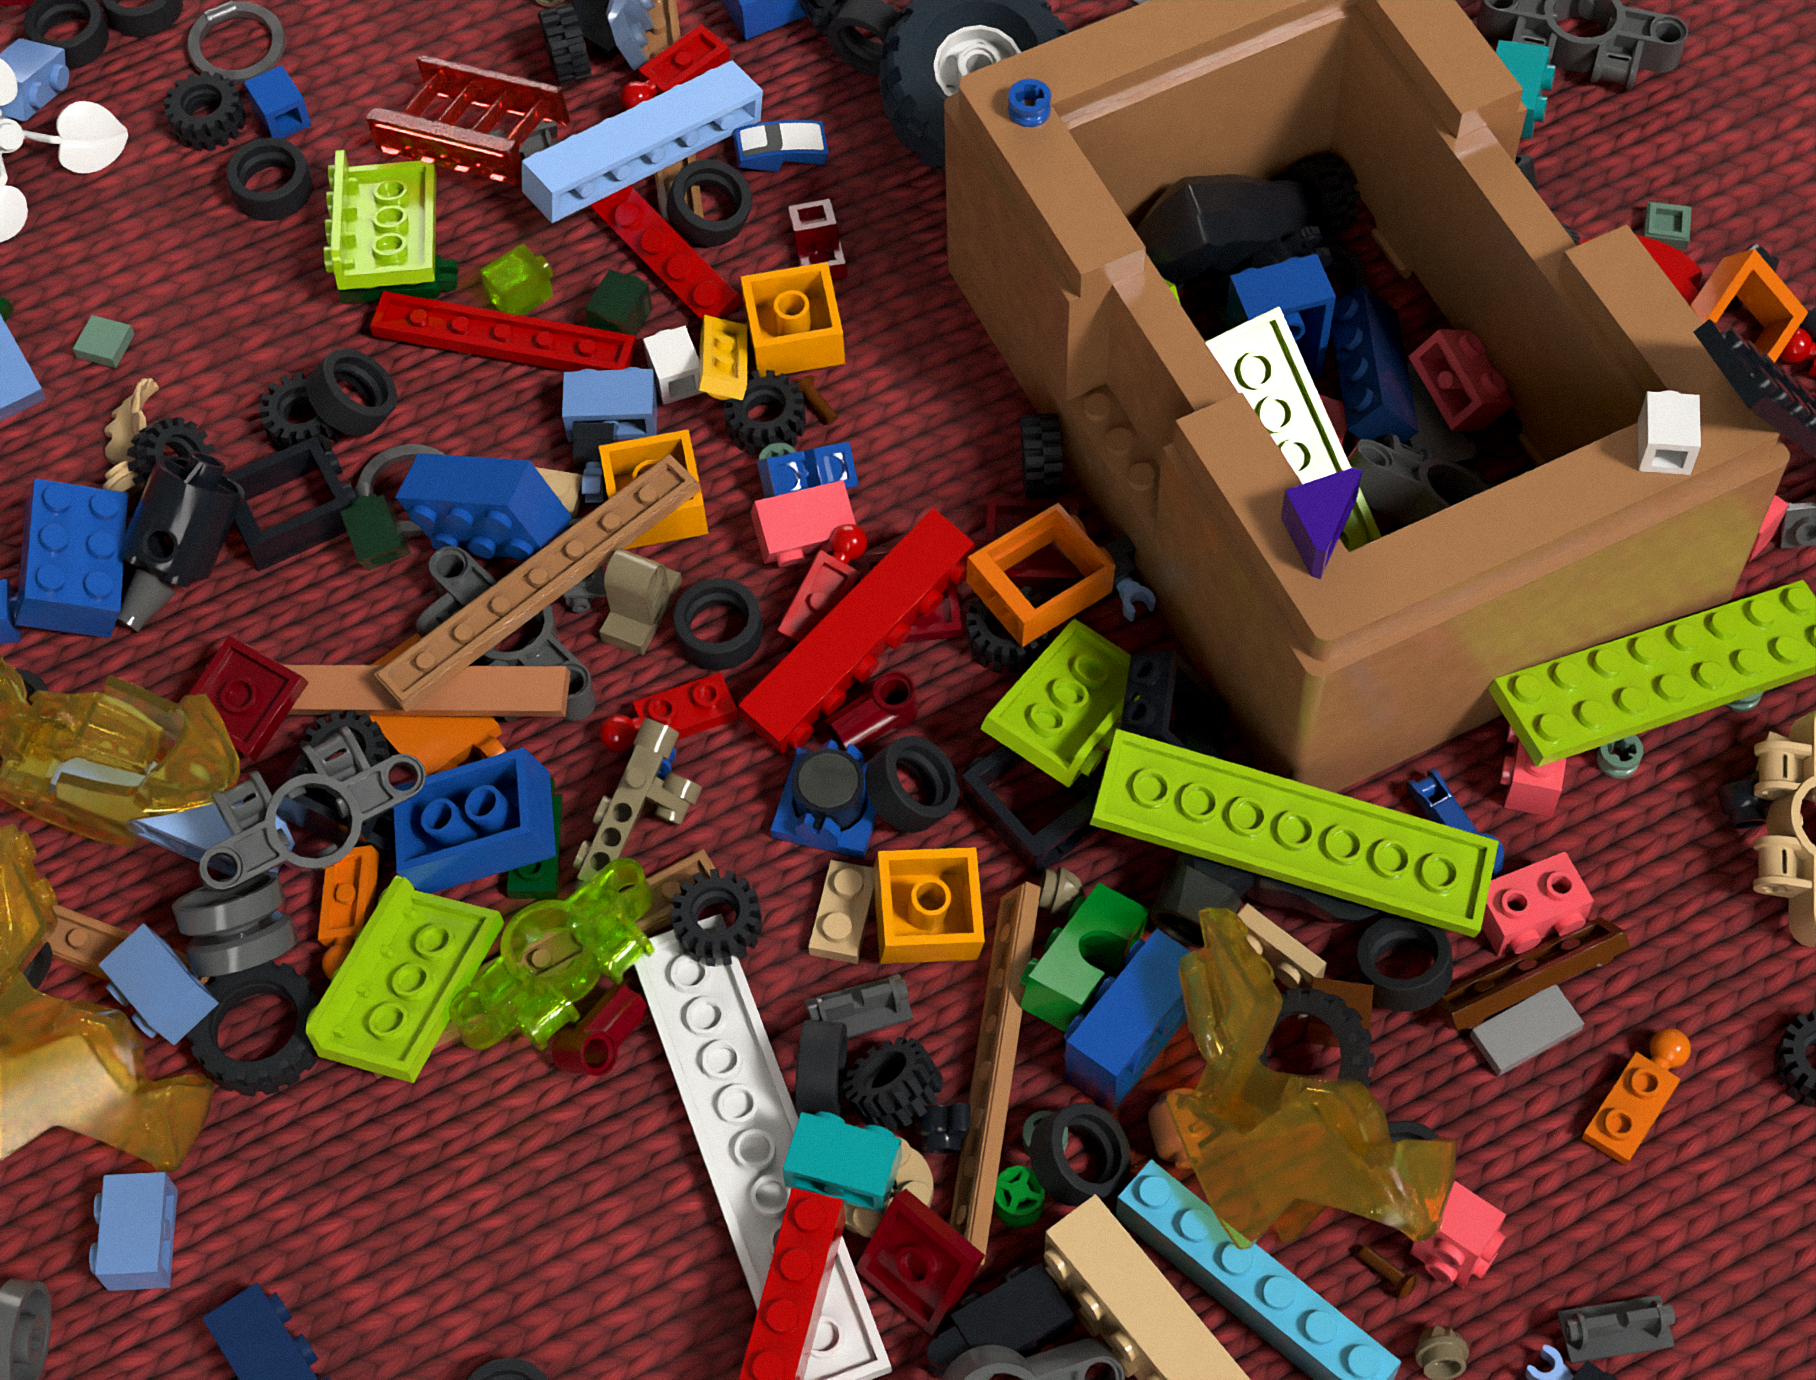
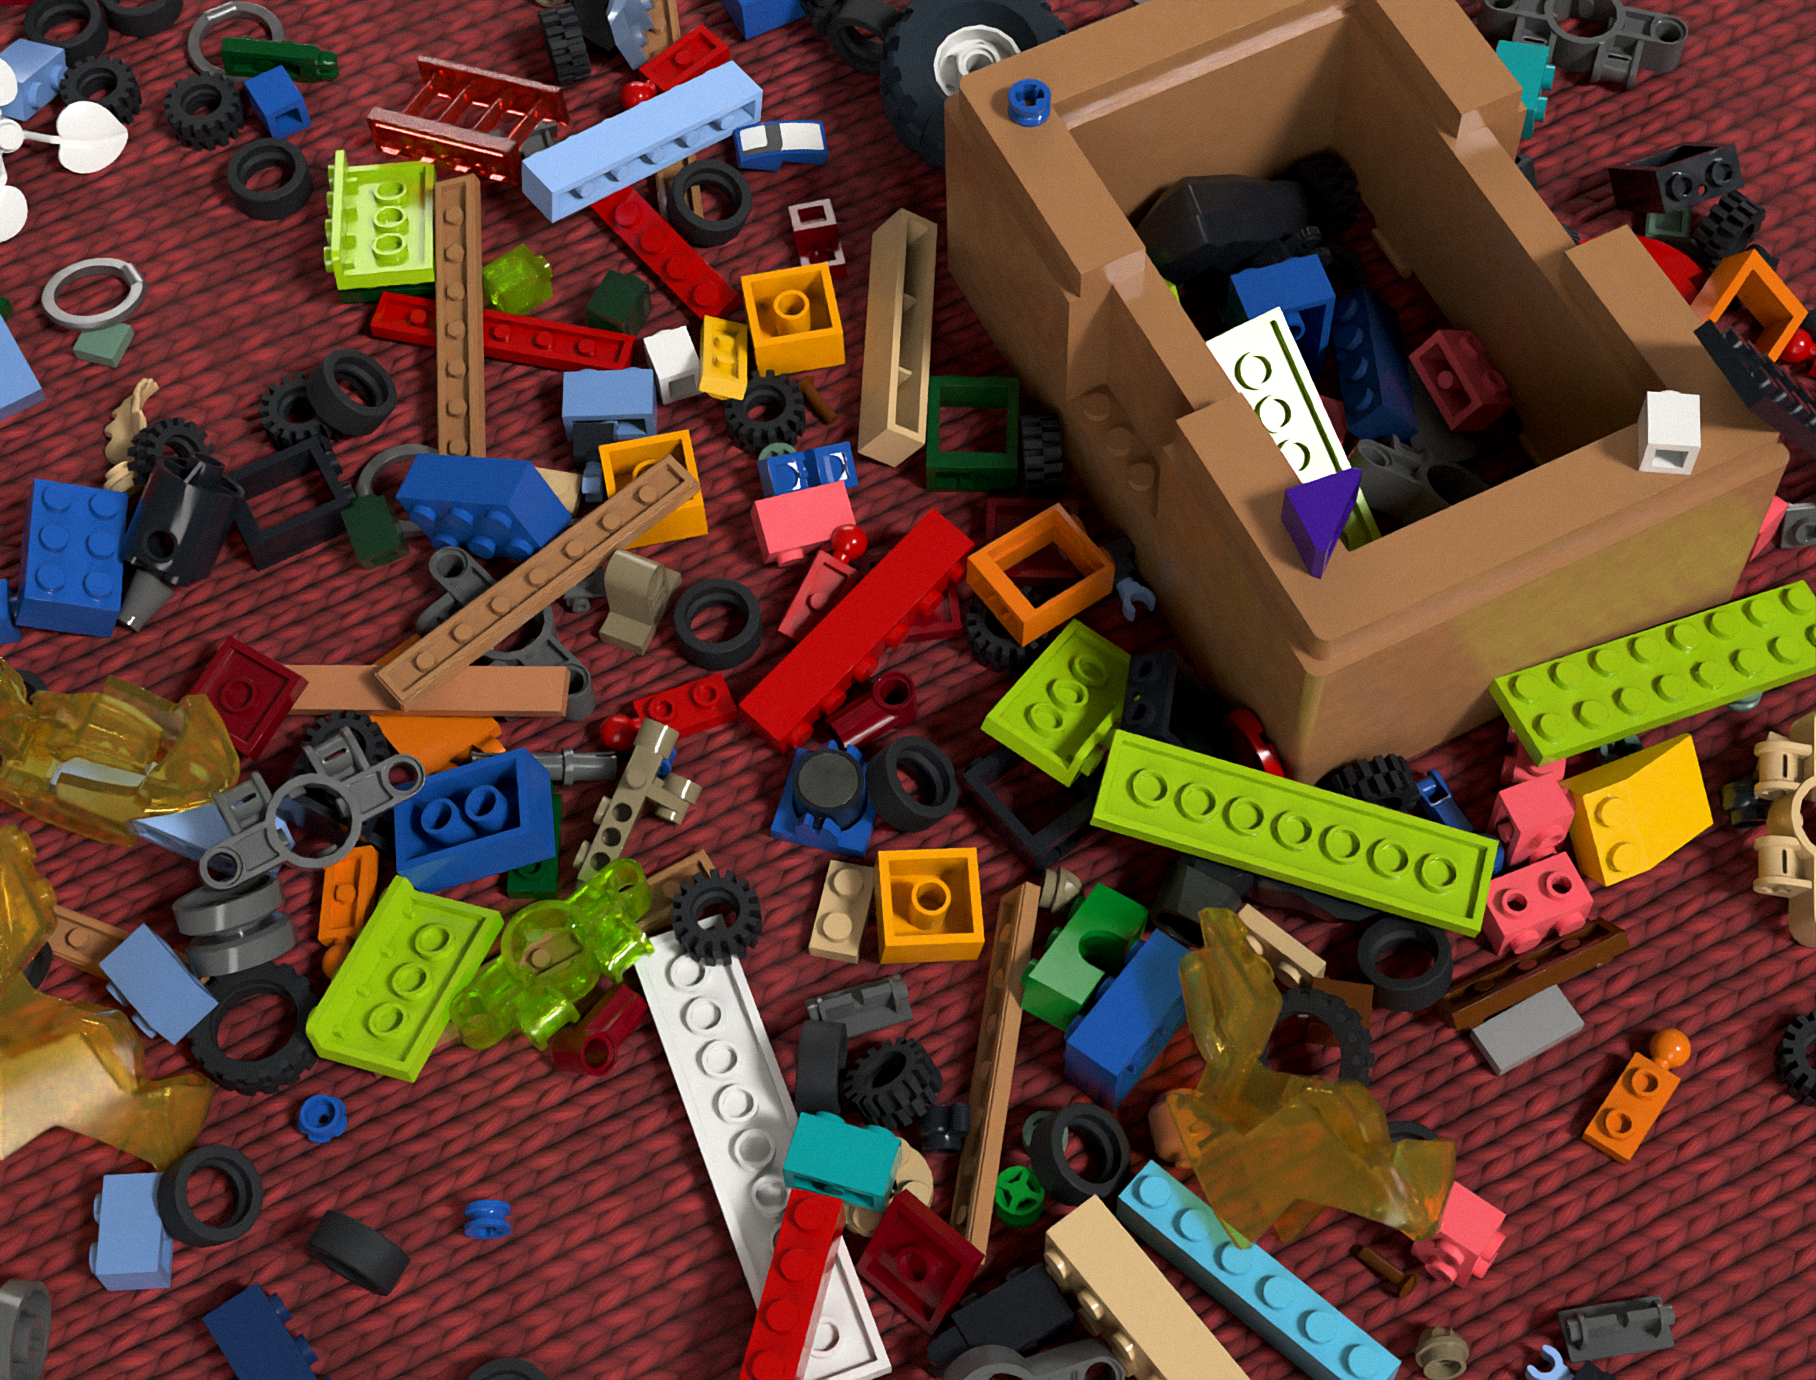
(88, 267): none -> flat silver piece
(101, 75): none -> black tyre
(245, 1187): none -> black tyre
(302, 62): none -> dark green hinge
(320, 1106): none -> blue plate
(357, 1252): none -> black tyre
(459, 317): none -> medium nougat tile
(487, 1219): none -> blue bush
(570, 765): none -> dark grey pin
(898, 338): none -> tan brick
(972, 470): none -> dark green window
(1245, 745): none -> red tile
(1379, 782): none -> black tyre
(1531, 821): none -> coral brick
(1637, 810): none -> yellow slope
(1672, 175): none -> black window
(1725, 230): none -> black tyre

